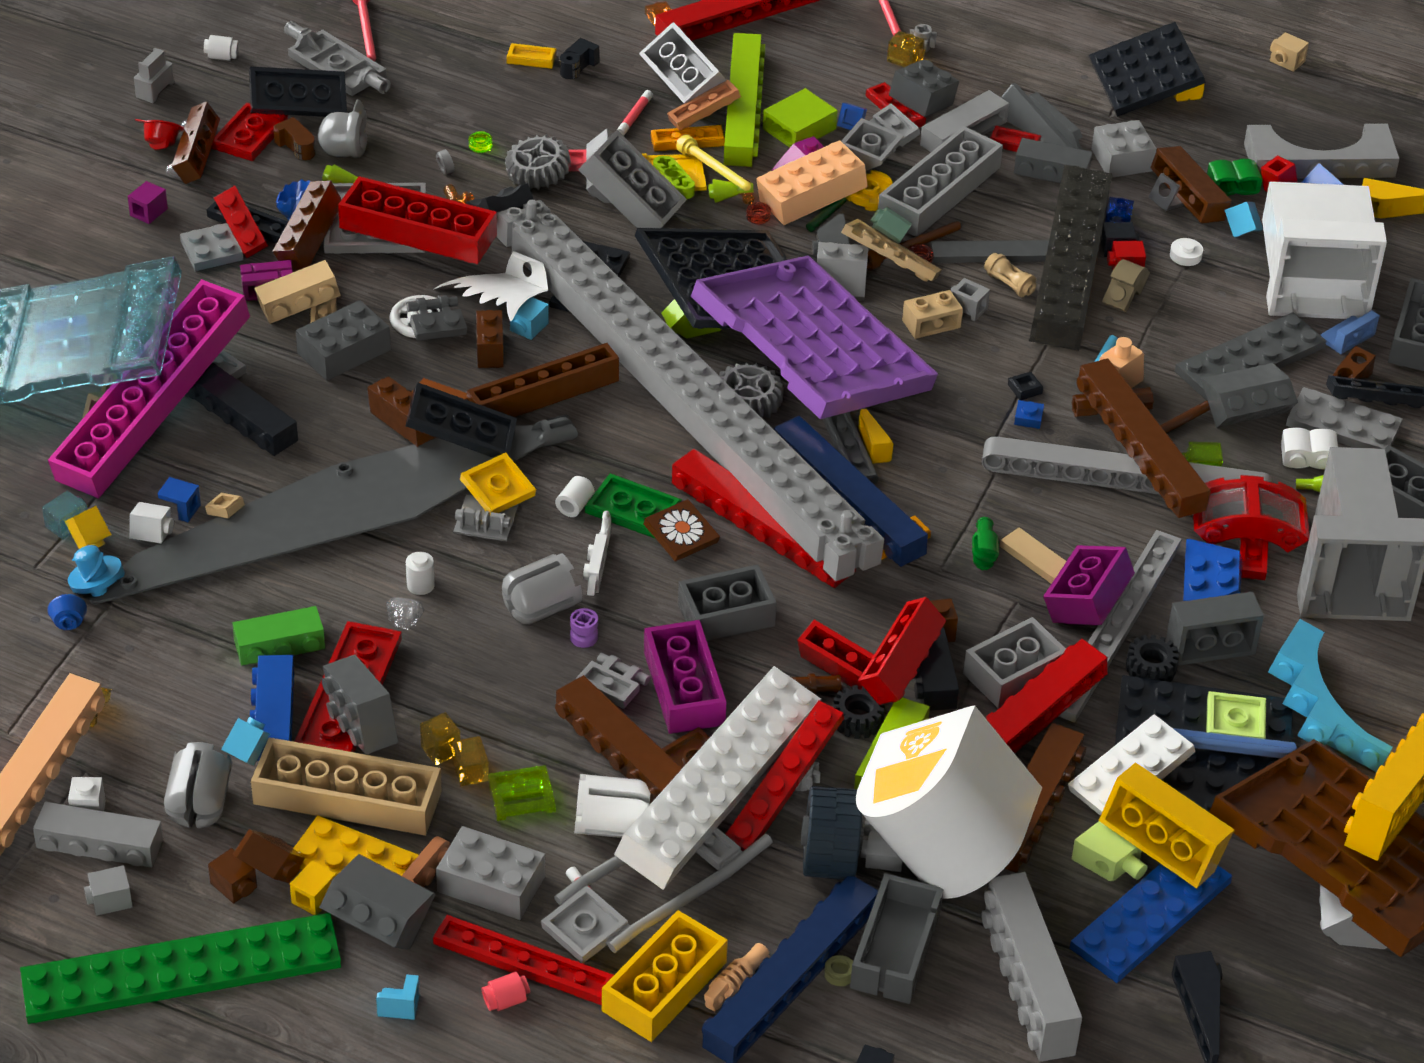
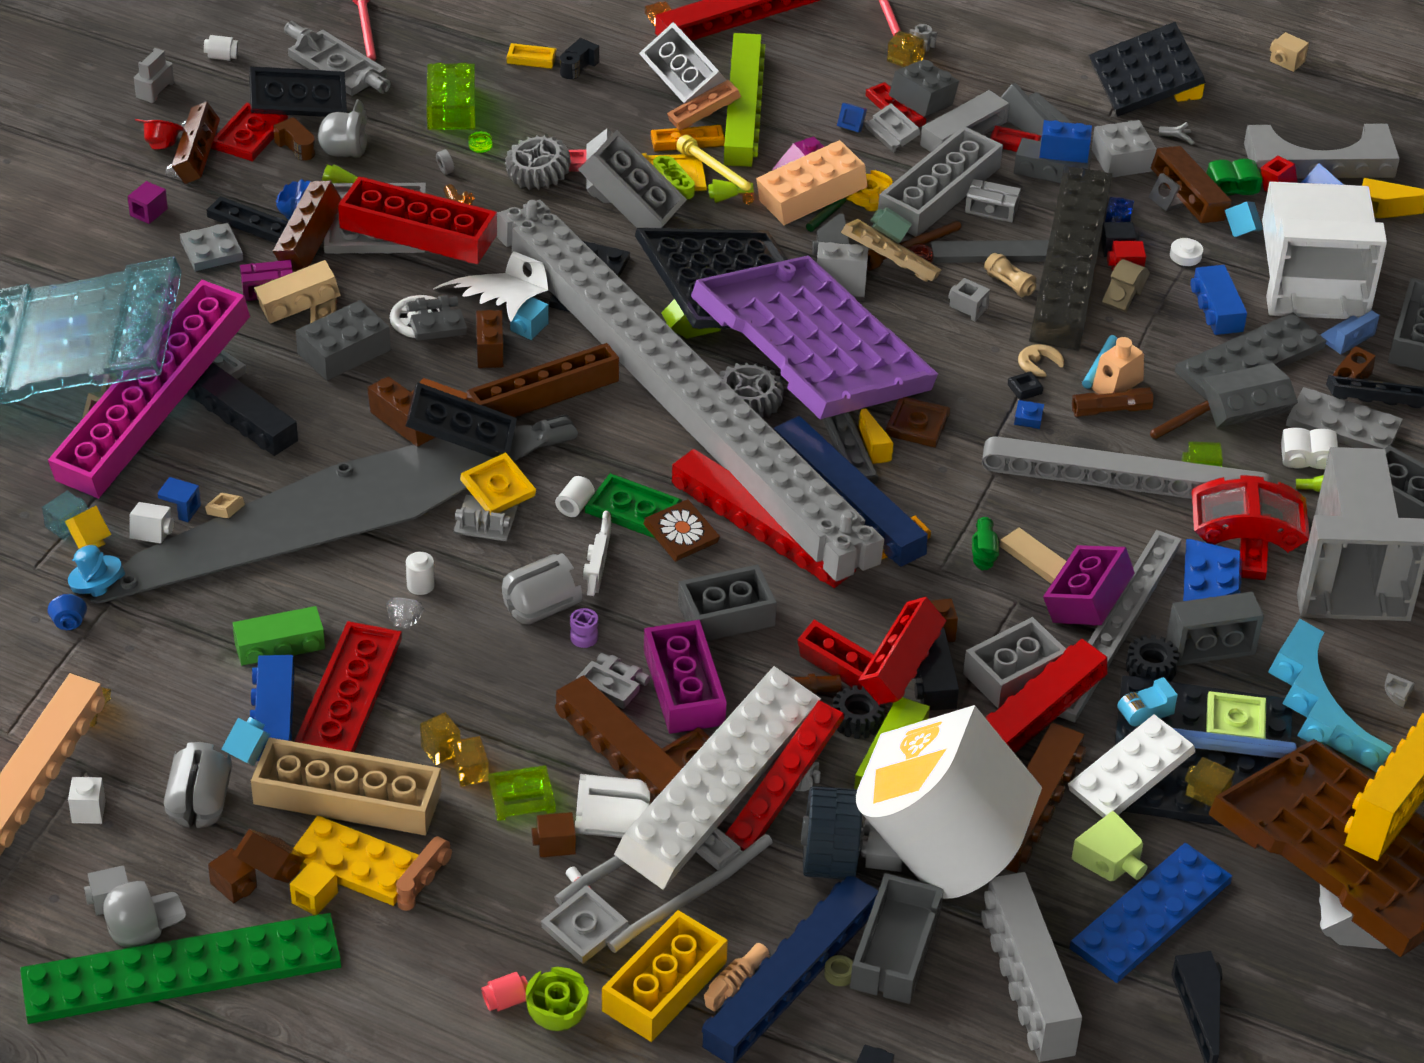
(98, 834): light grey brick -> none
(137, 917): none -> light grey piece
(241, 221): red plate -> none
(359, 704): dark grey brick -> none
(378, 901): dark grey slope -> none
(399, 1002): medium azure panel -> none
(450, 96): none -> clear neon green brick
(490, 872): light grey brick -> none
(505, 199): black brick -> none
(522, 958): red plate -> none
(555, 835): none -> reddish brown brick
(557, 998): none -> lime cylinder
(635, 112): coral bar -> none
(758, 213): clear red tile -> none
(799, 118): lime brick -> none
(871, 142): light grey slope -> none
(917, 421): none -> reddish brown tile
(932, 314): tan brick -> none
(992, 200): none -> light grey brick
(1033, 353): none -> tan head
(1065, 141): none -> blue brick
(1143, 438): reddish brown brick -> none
(1156, 700): none -> medium azure leg
(1166, 825): yellow brick -> none
(1179, 132): none -> light grey bar
(1208, 780): none -> clear yellow brick
(1219, 299): none -> blue brick
(1398, 689): none -> light grey tile

